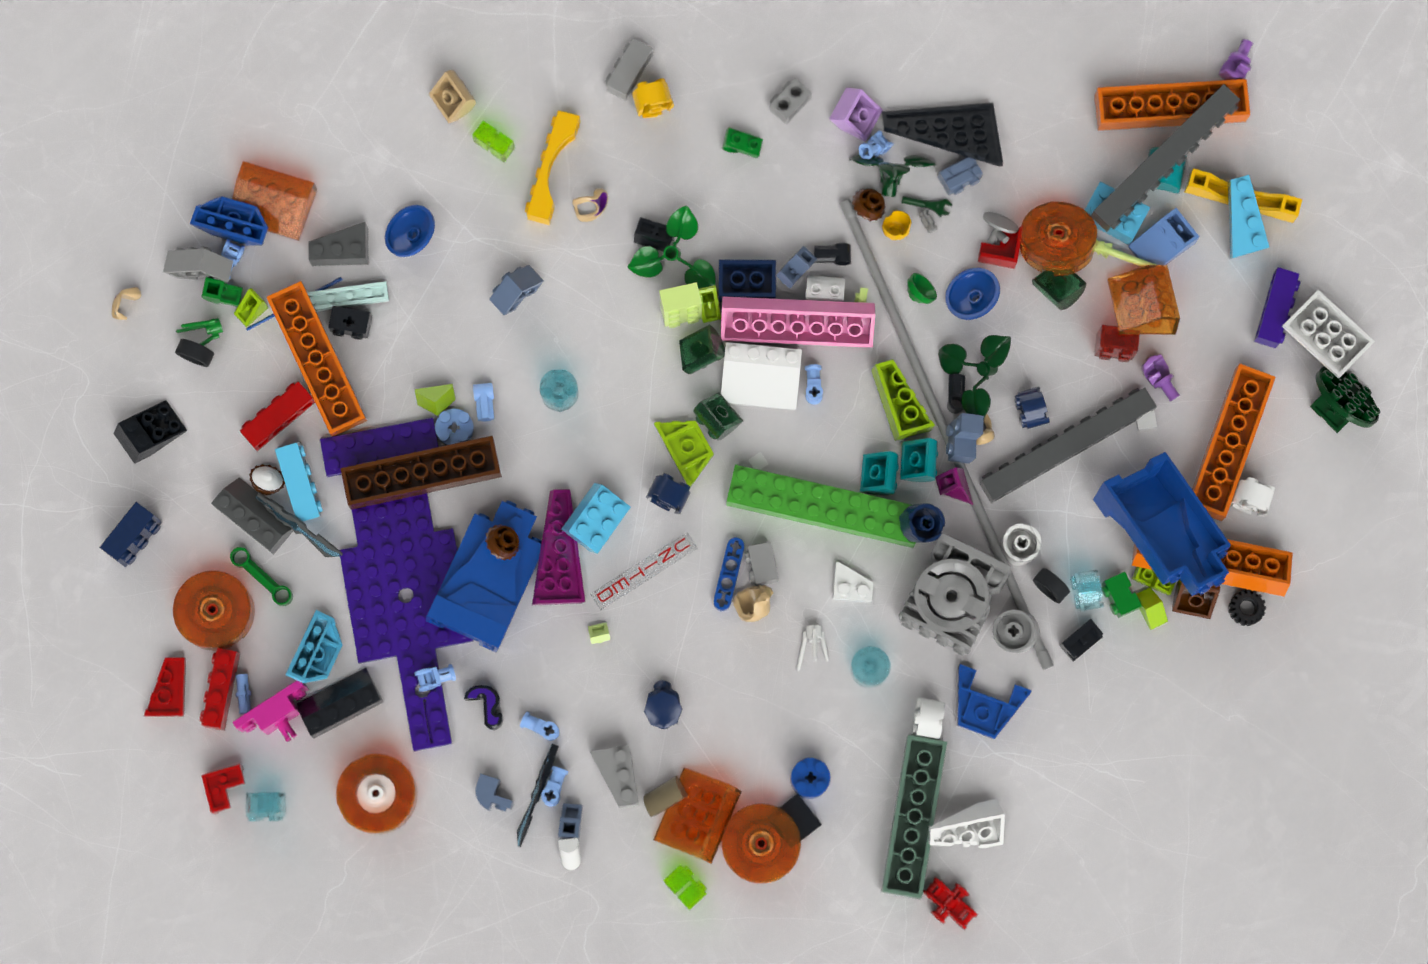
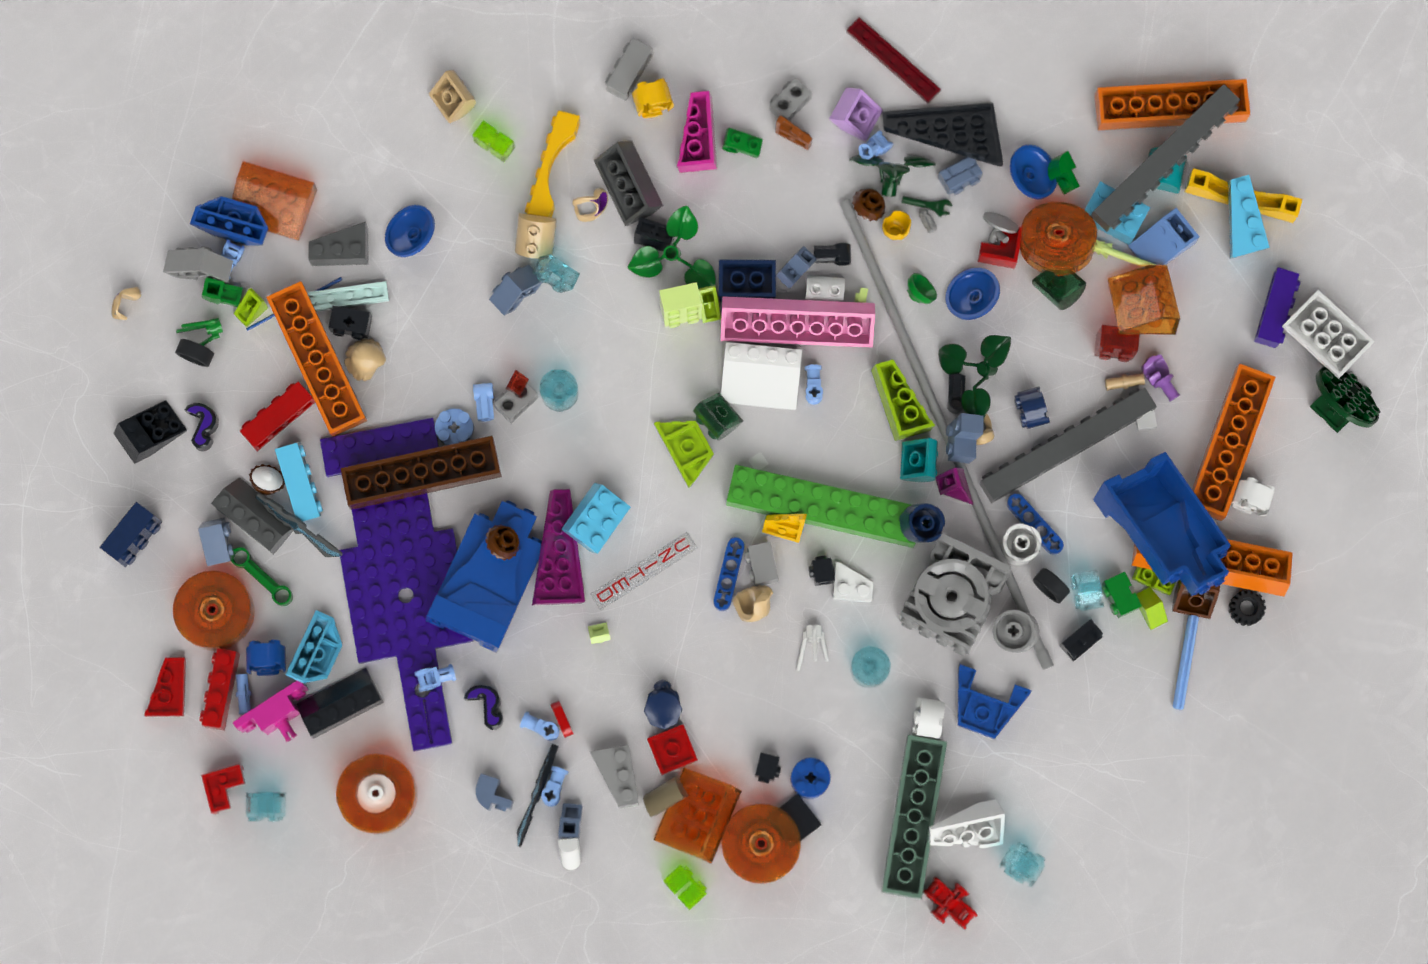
(207, 425): none -> black animal
(214, 540): none -> sand blue brick
(265, 658): none -> blue brick
(364, 359): none -> tan hair
(435, 398): lime slope -> none
(517, 383): none -> clear red slope
(520, 404): none -> light grey brick
(535, 235): none -> tan brick
(555, 273): none -> clear light blue brick
(561, 719): none -> red beam
(628, 182): none -> dark grey slope
(668, 493): dark blue brick -> none
(672, 749): none -> red plate
(698, 141): none -> dark pink wedge
(701, 349): clear green brick -> none
(767, 768): none -> black brick
(785, 526): none -> yellow wing
(792, 133): none -> dark orange wing
(822, 571): none -> black brick
(879, 473): teal brick -> none
(893, 60): none -> dark red tile
(1022, 864): none -> clear light blue brick
(1030, 172): none -> blue dish
(1037, 522): none -> blue beam
(1061, 170): none -> green brick
(1124, 381): none -> tan pin
(1185, 662): none -> light blue axle
(1238, 63): medium lavender piece -> none

